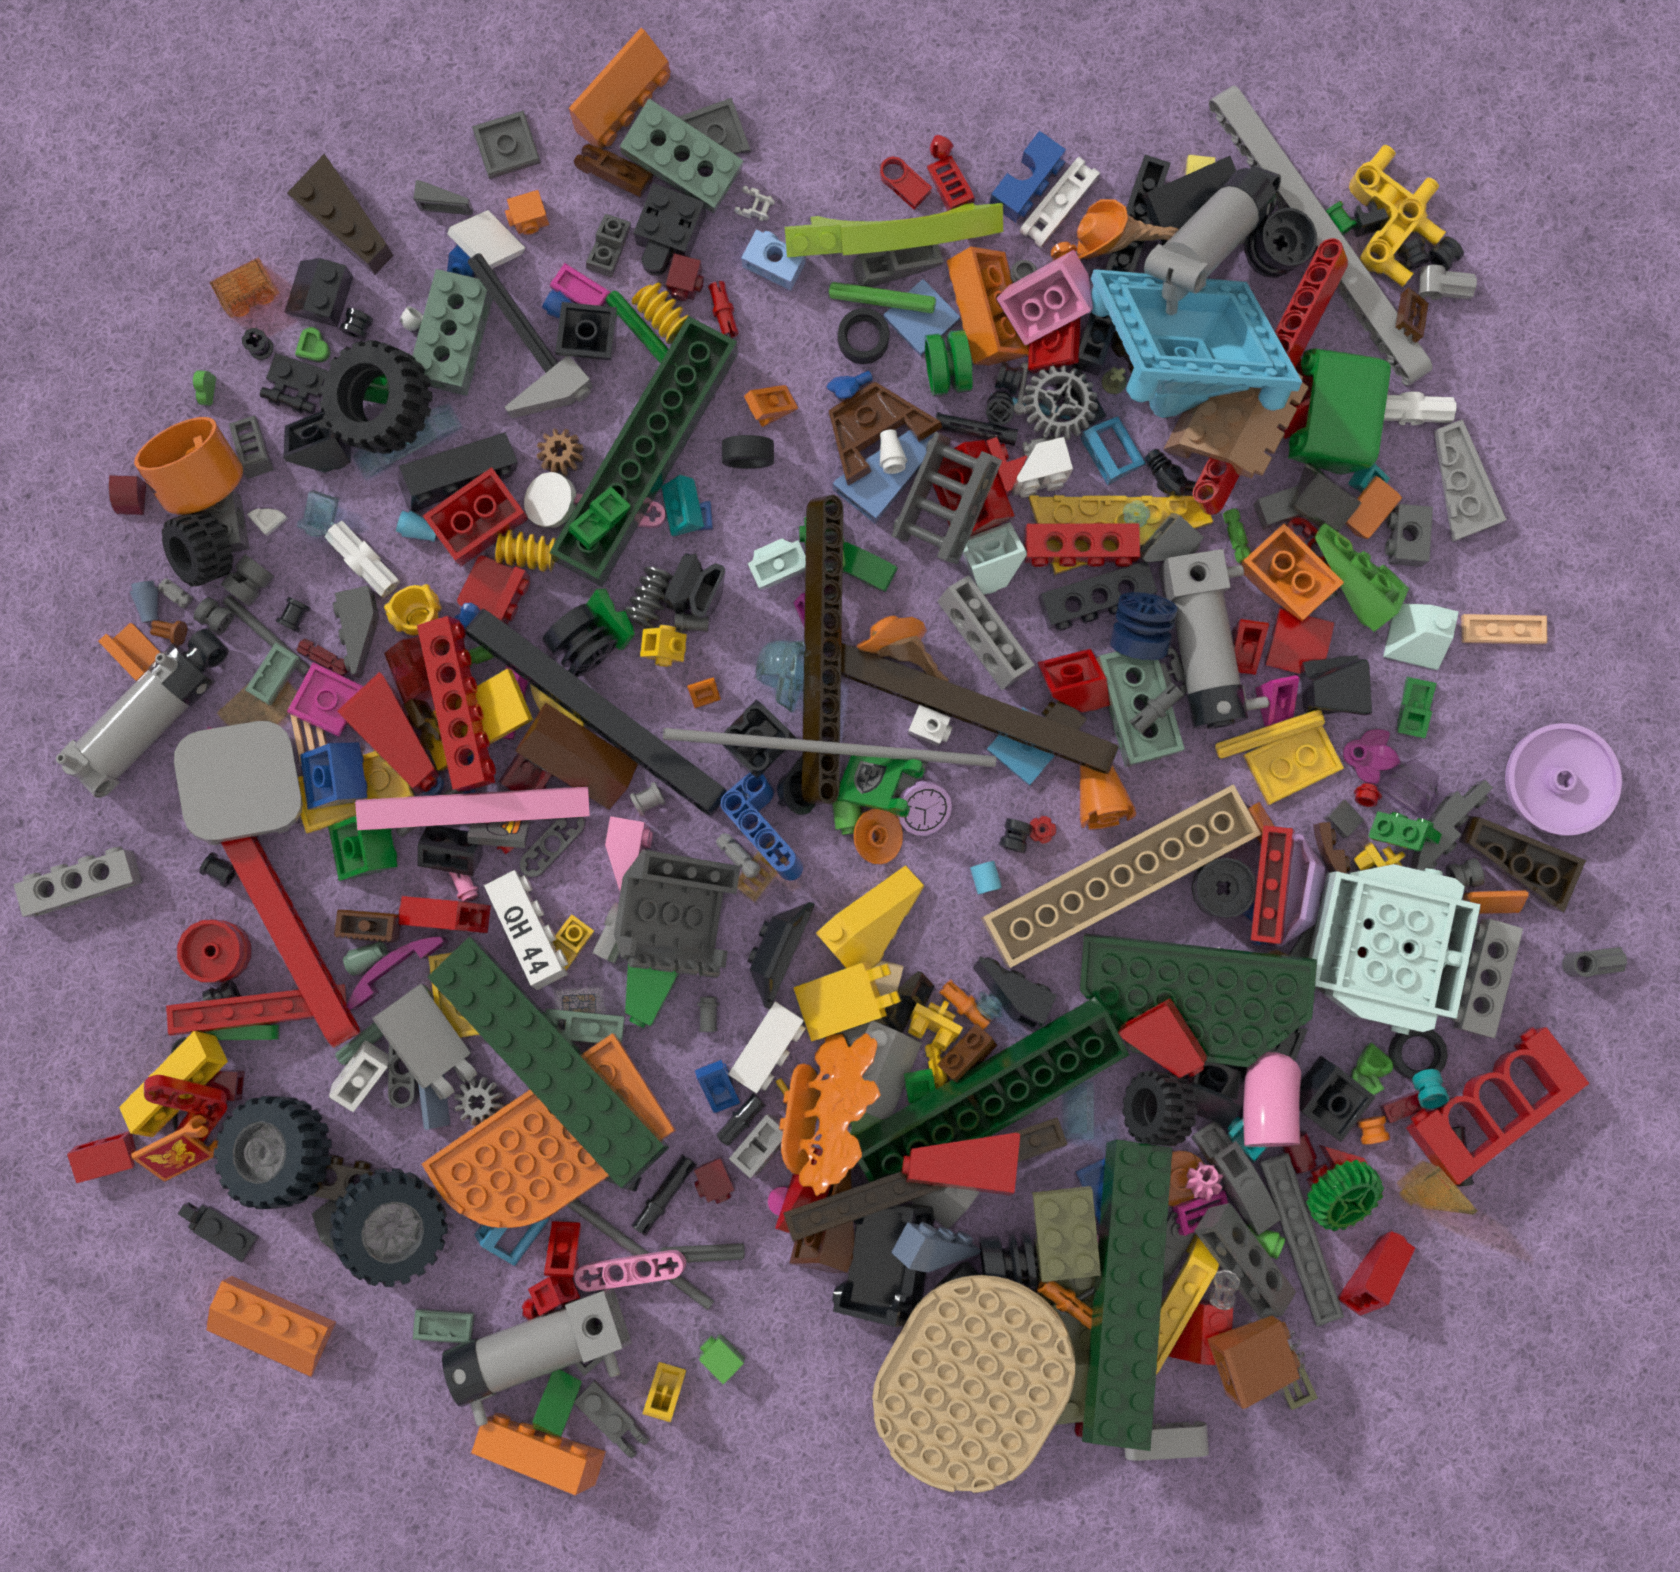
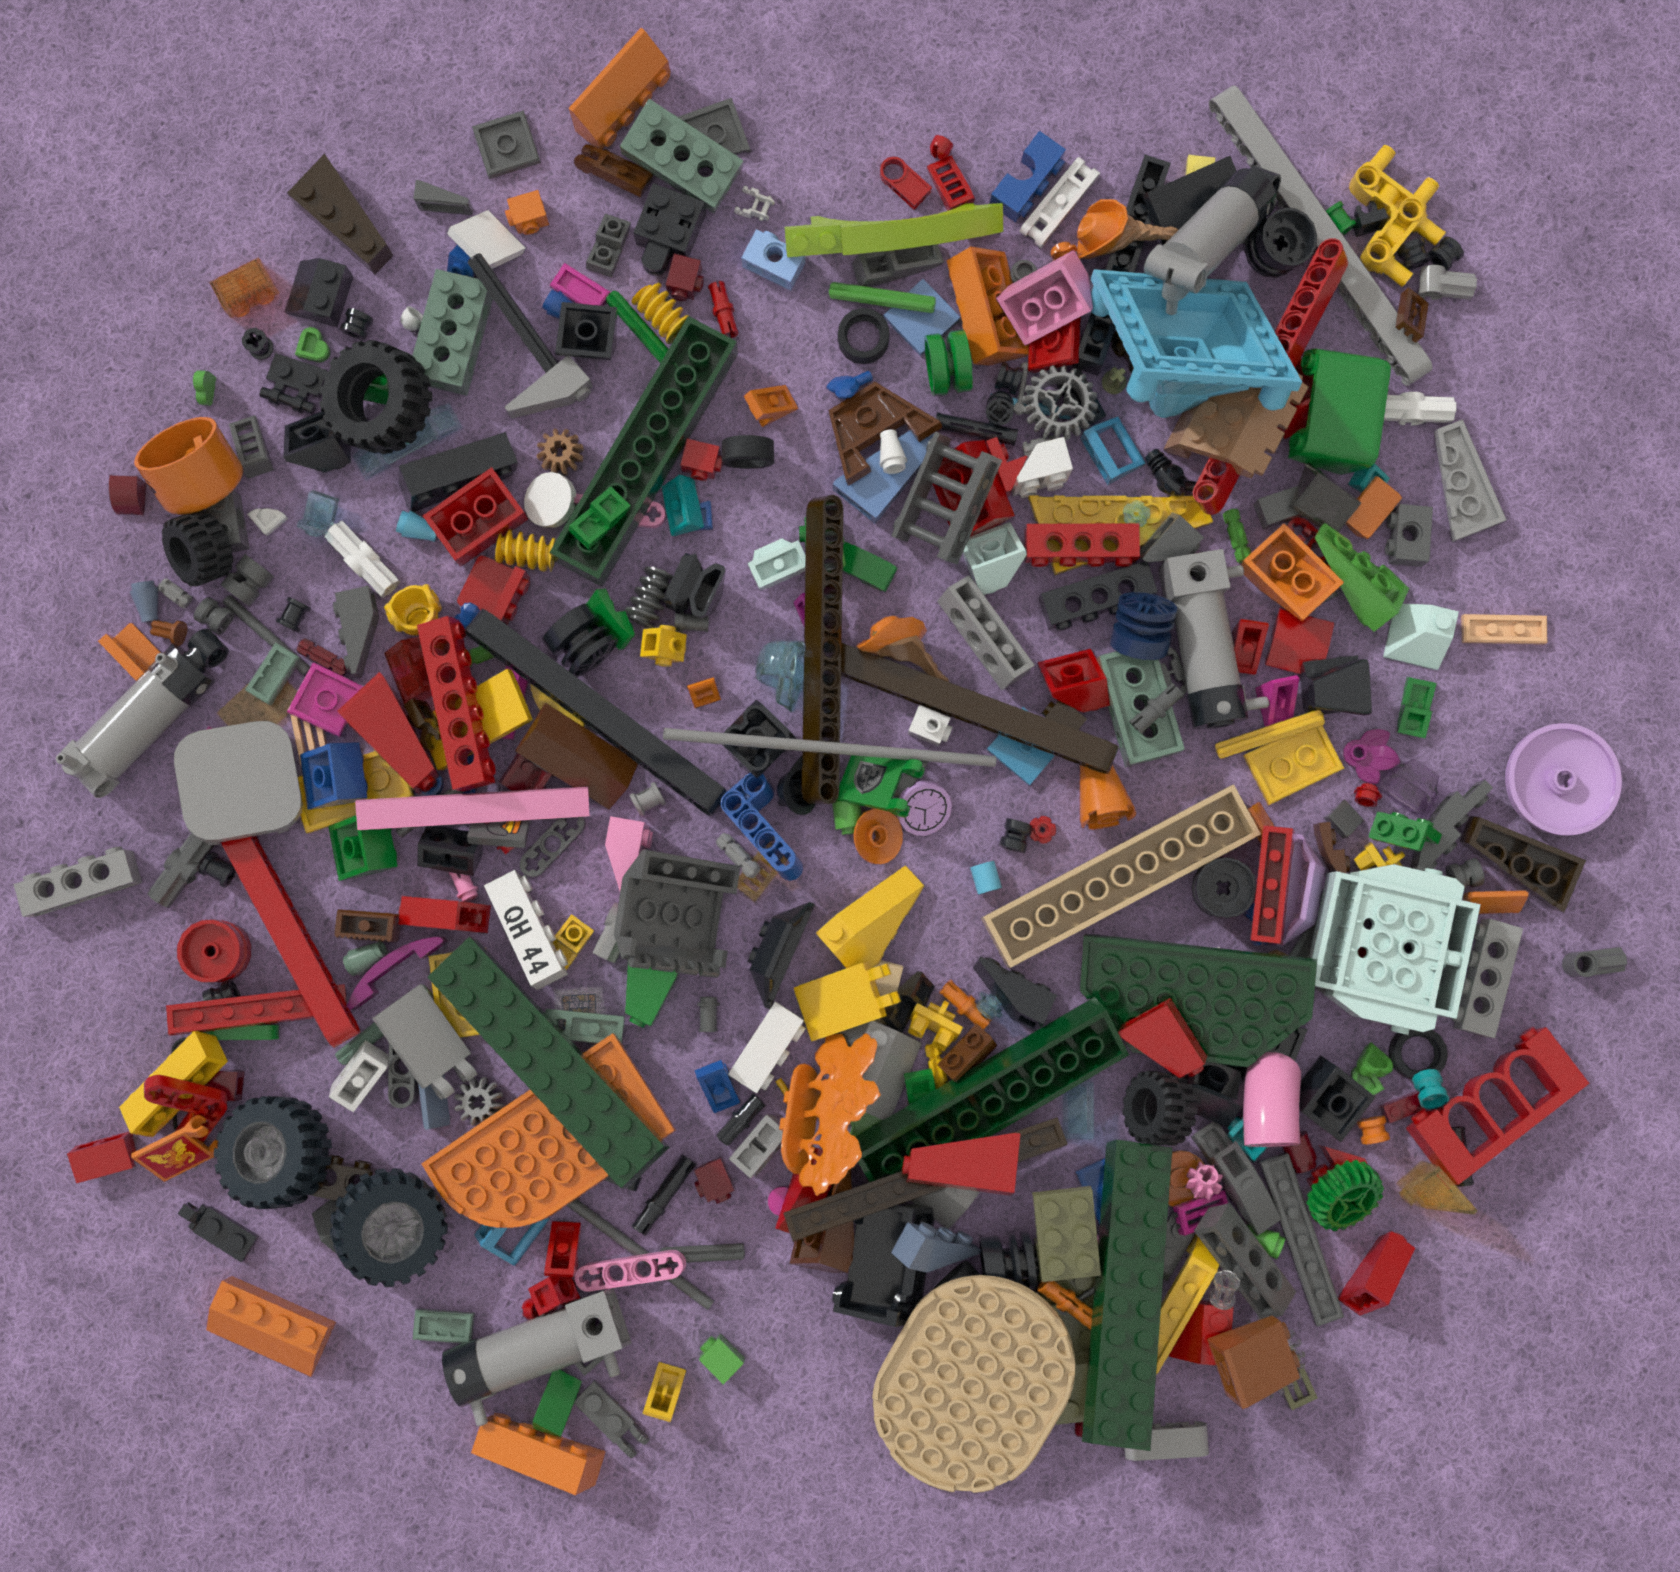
(179, 870): none -> dark grey piece
(701, 460): none -> red brick

